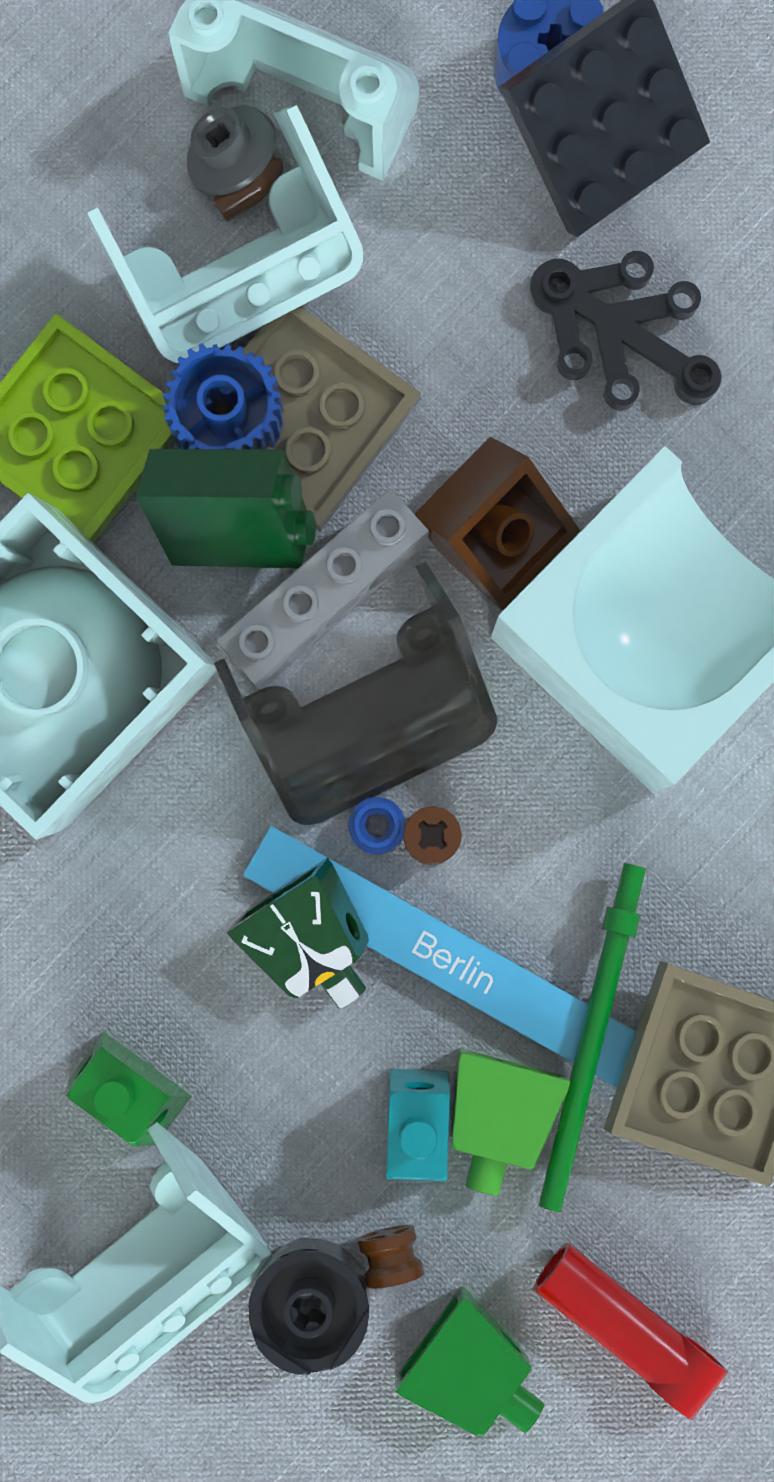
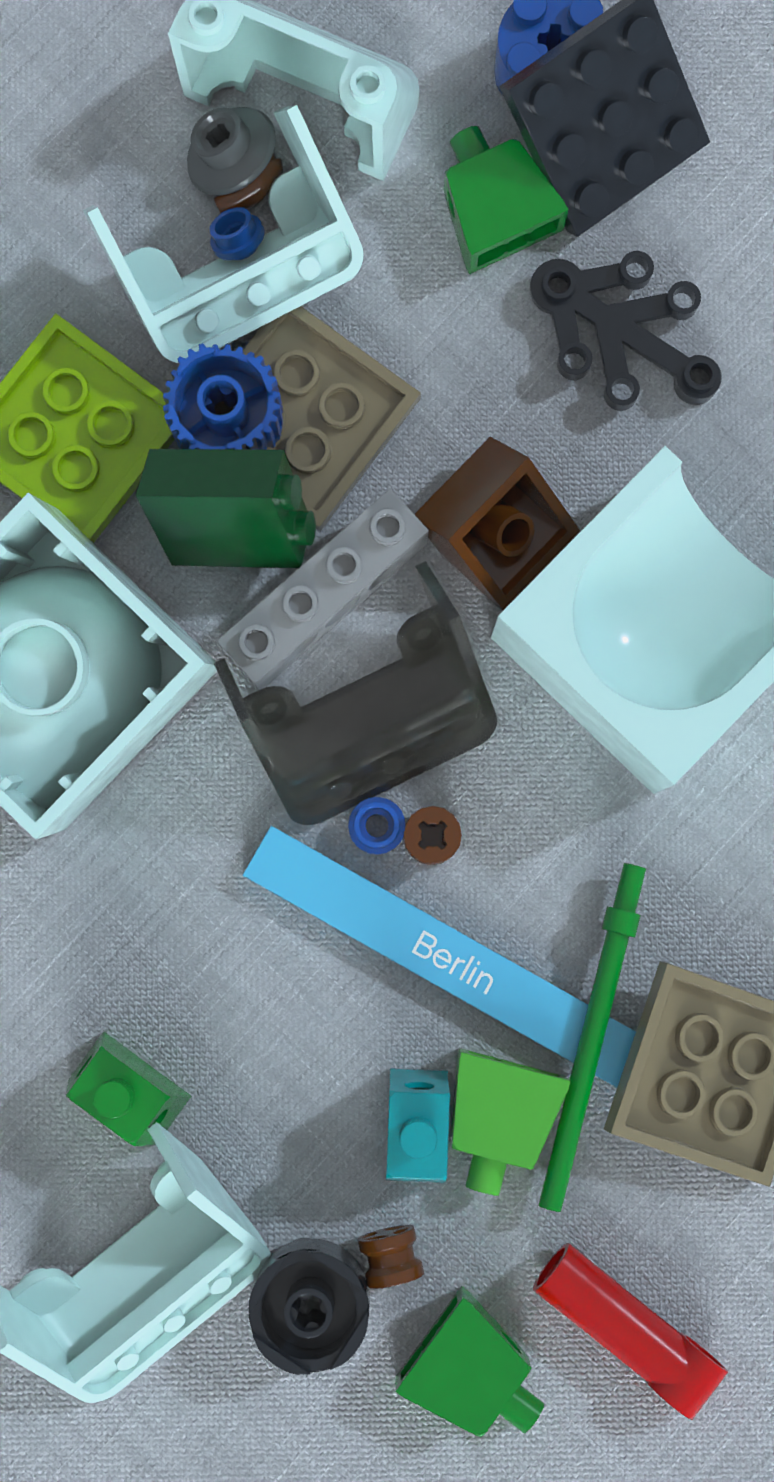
(236, 234): none -> blue plate
(306, 936): dark green torso -> none
(498, 199): none -> green torso

